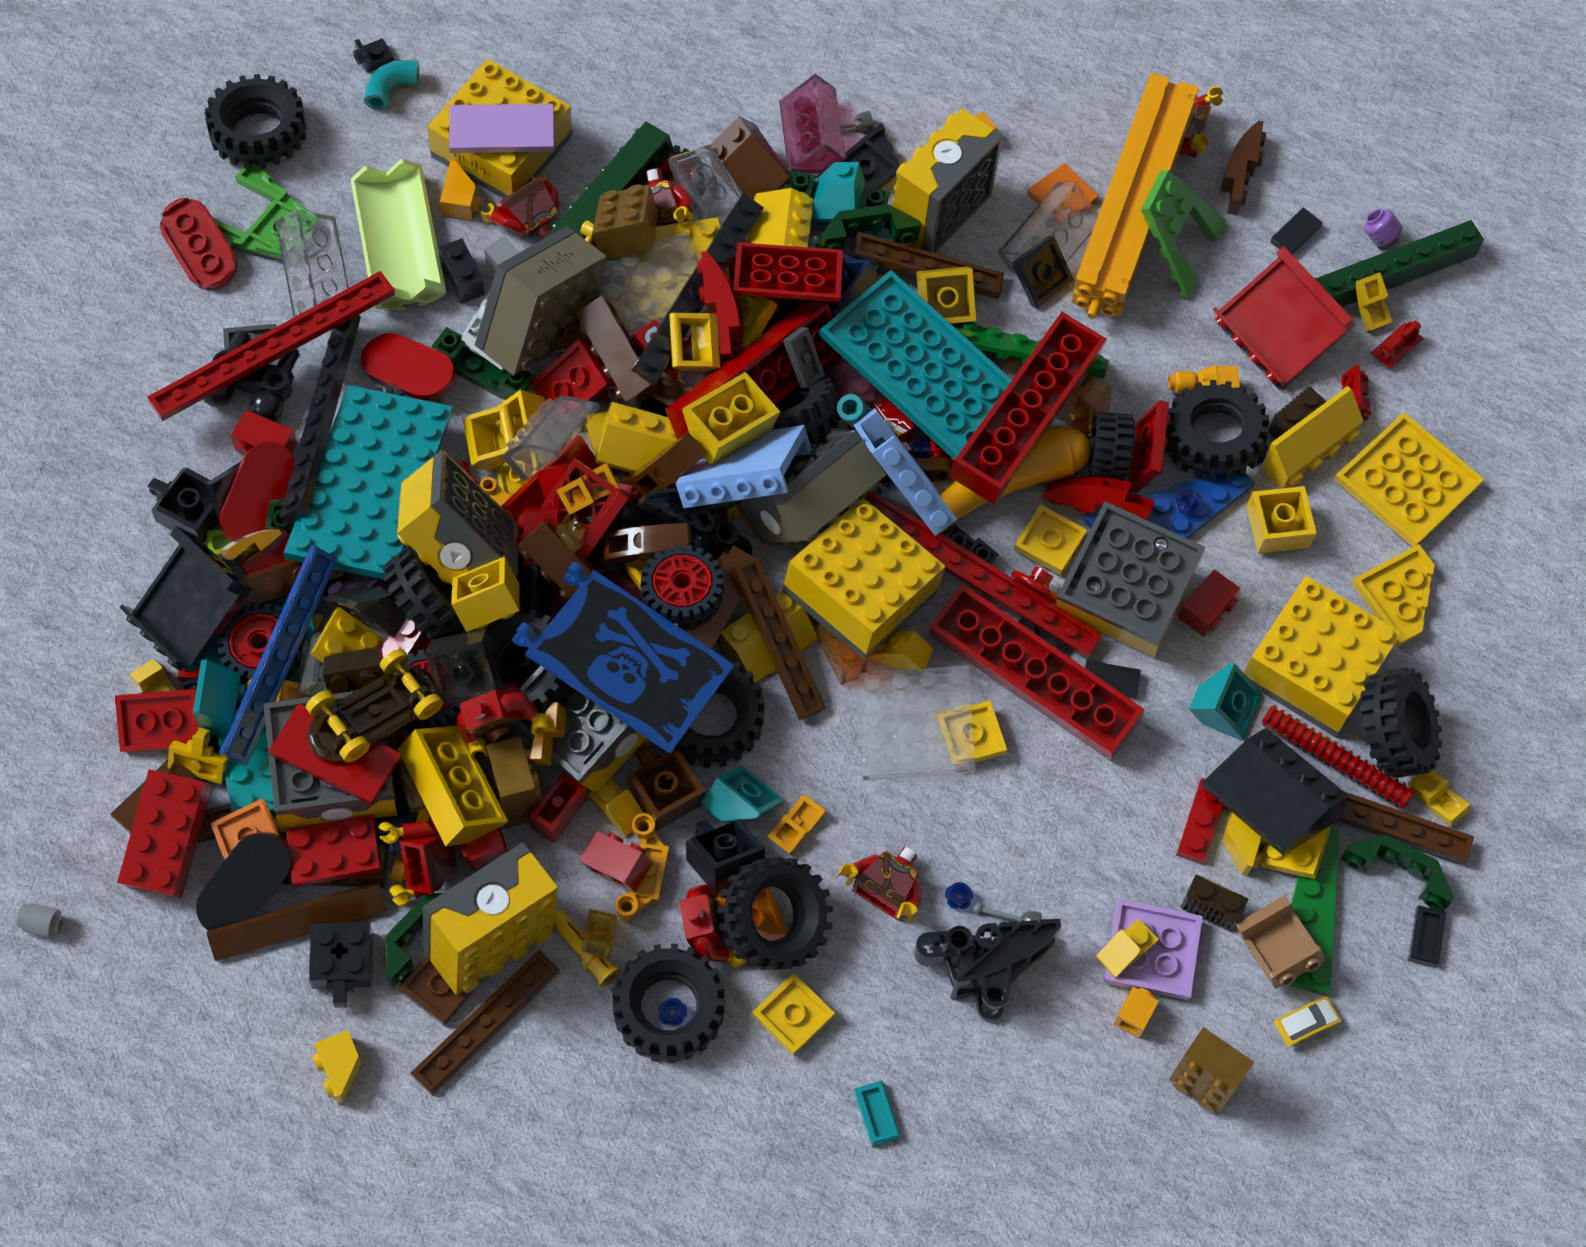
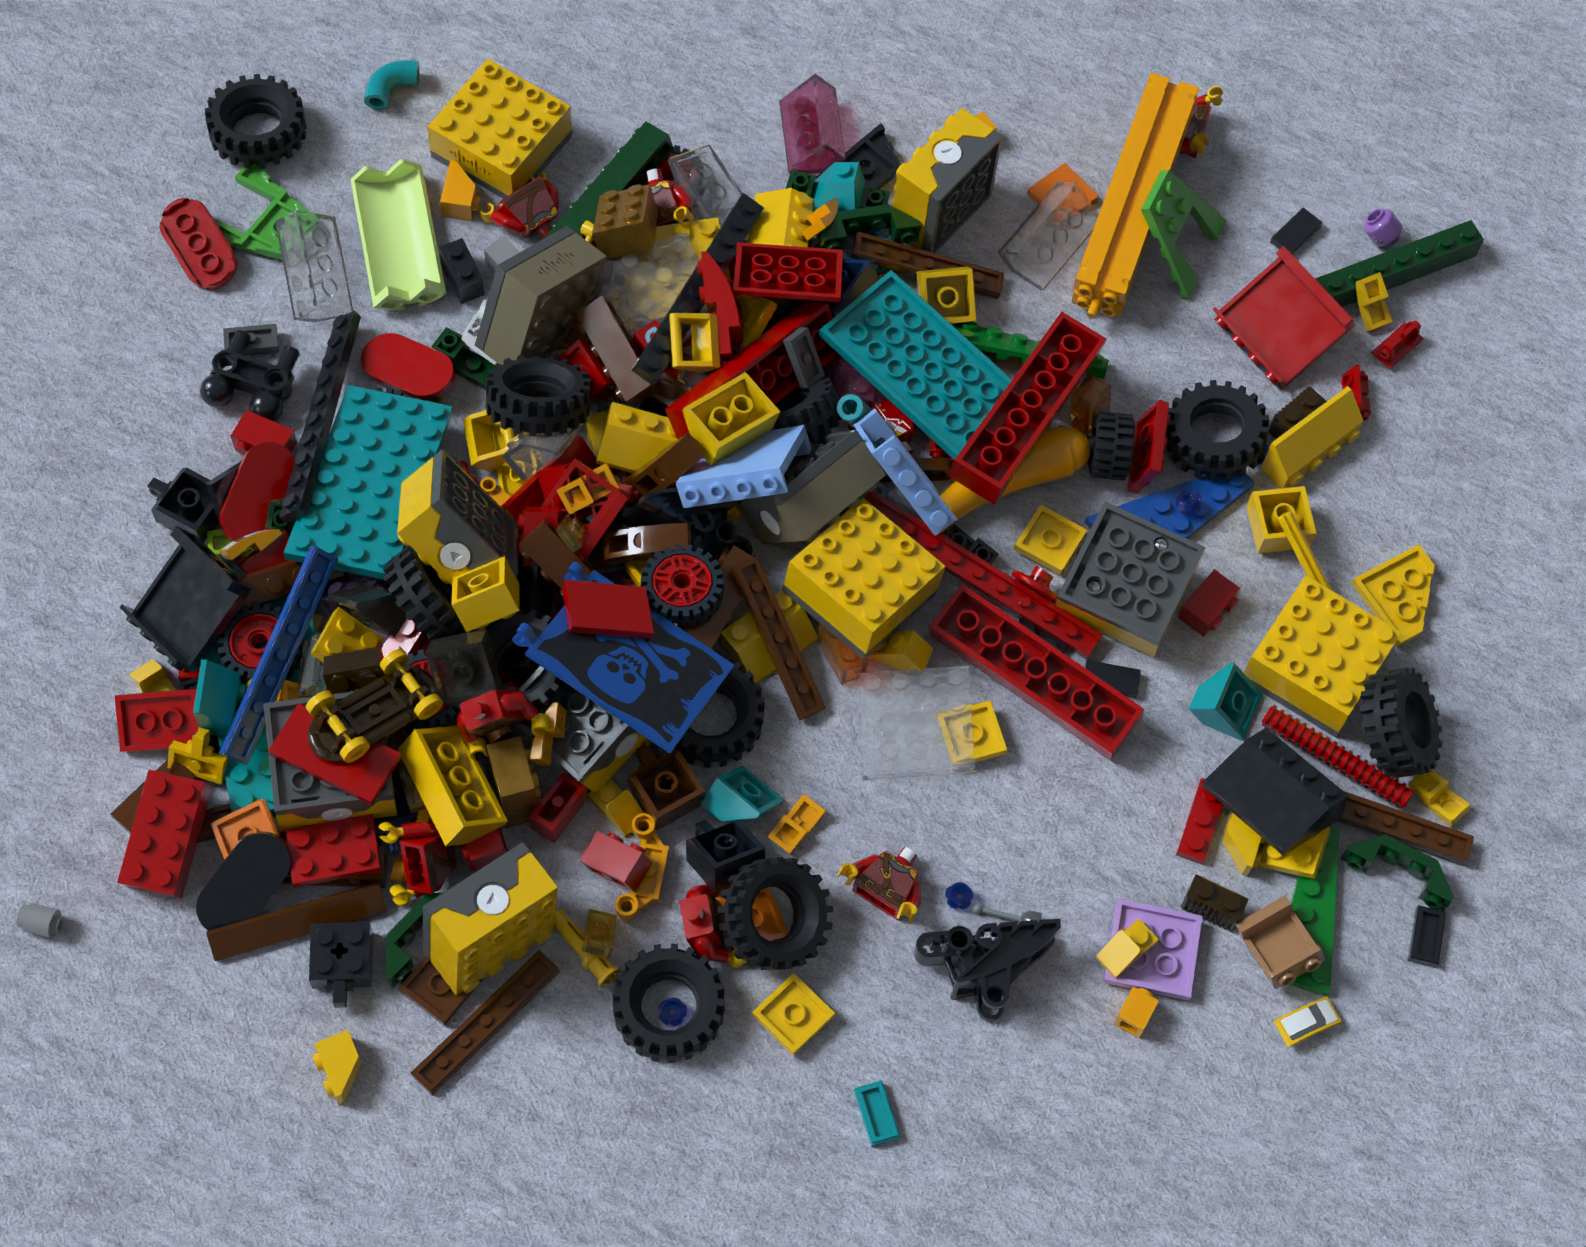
(270, 346): red plate -> none
(372, 54): black bracket -> none
(501, 128): lavender tile -> none
(561, 385): none -> black tyre
(607, 609): none -> red tile
(750, 159): reddish brown slope -> none
(821, 218): none -> light orange slope
(862, 122): dark grey hinge -> none
(921, 448): clear blue plate -> none
(1042, 271): black tile -> none
(1089, 491): red slope -> none
(1188, 379): light orange piece -> none
(1210, 1071): pearl gold brick -> none
(1242, 166): reddish brown slope -> none
(1302, 548): none -> yellow axle
(1409, 479): yellow plate -> none

